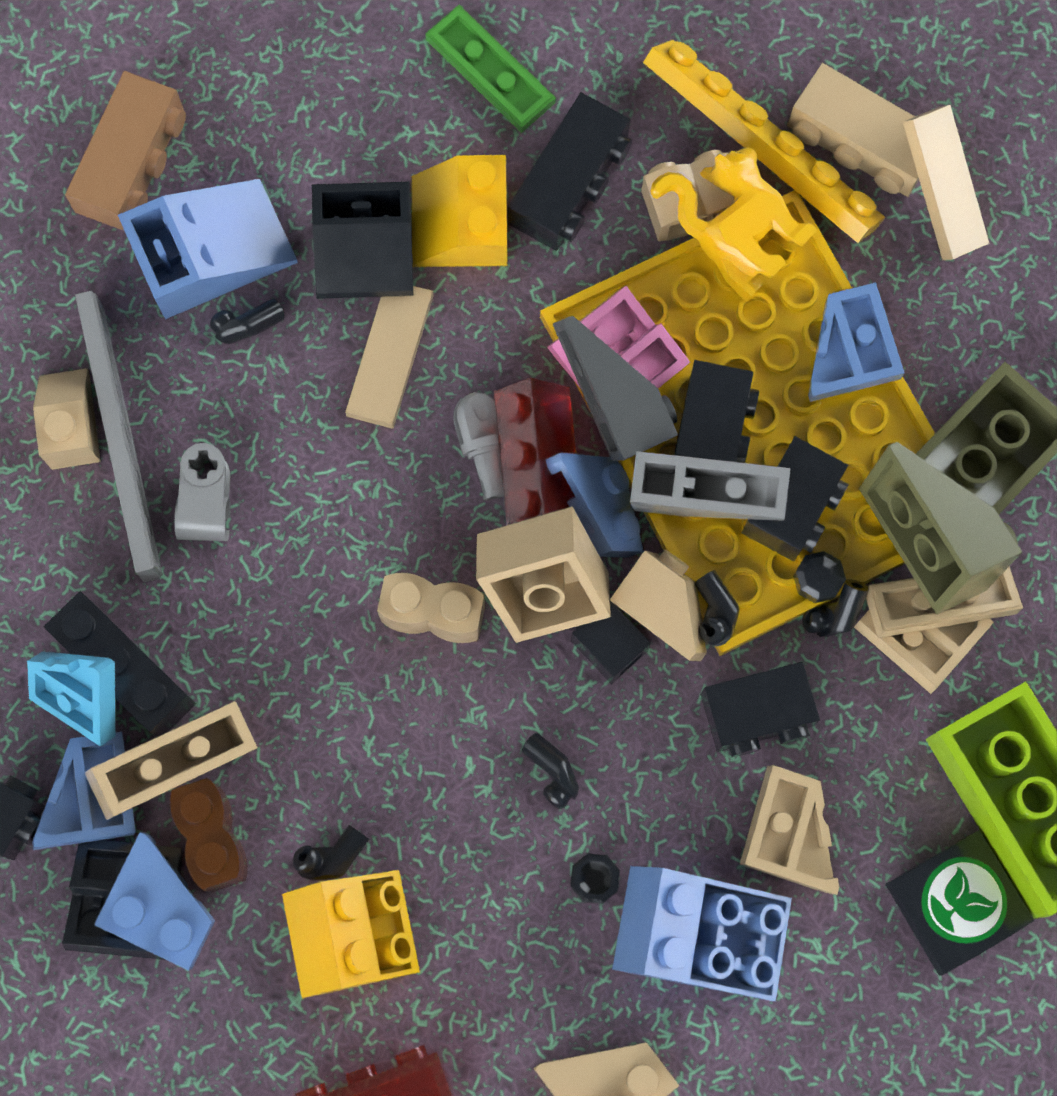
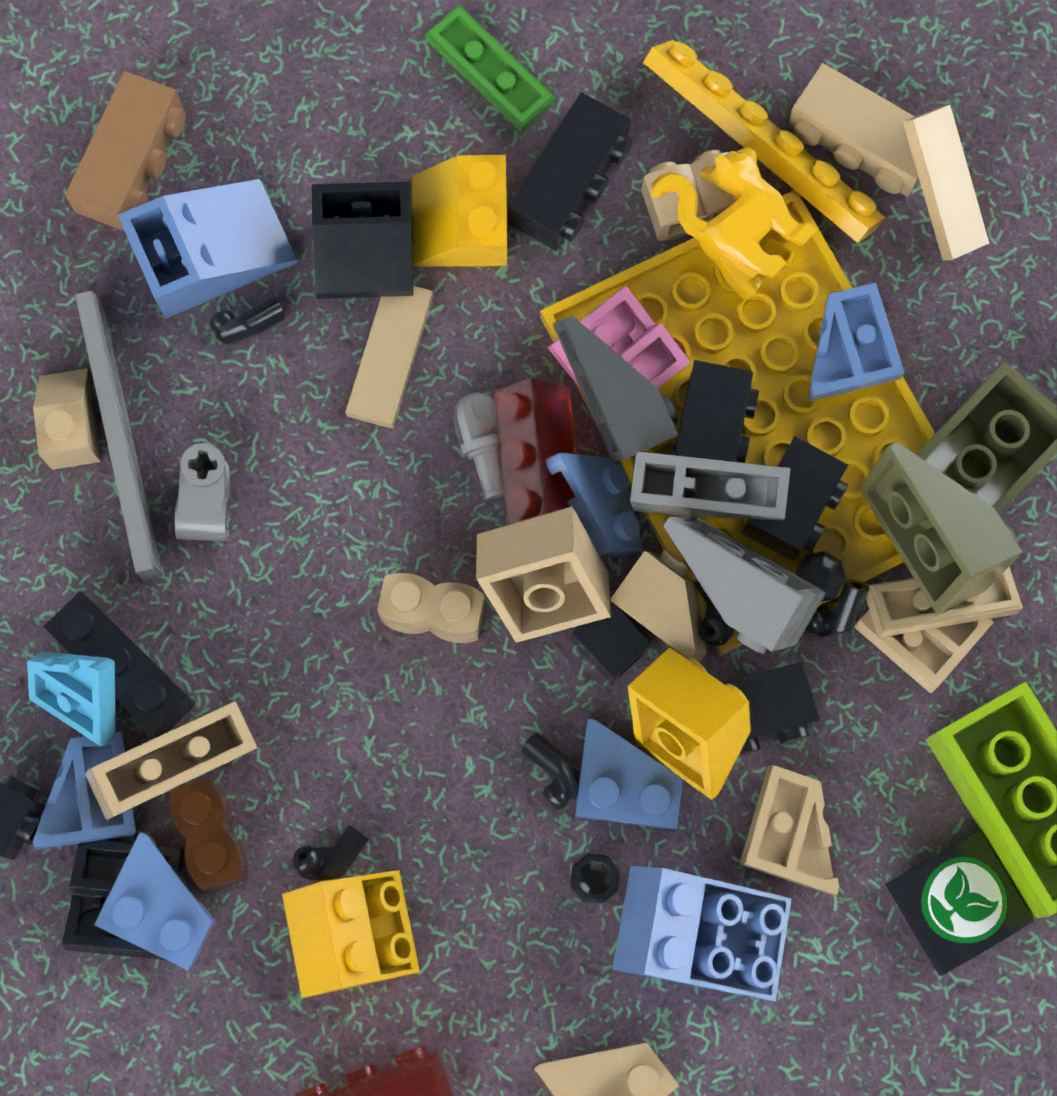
(625, 783): none -> medium blue wing
(689, 720): none -> yellow slope
(747, 588): none -> light grey slope

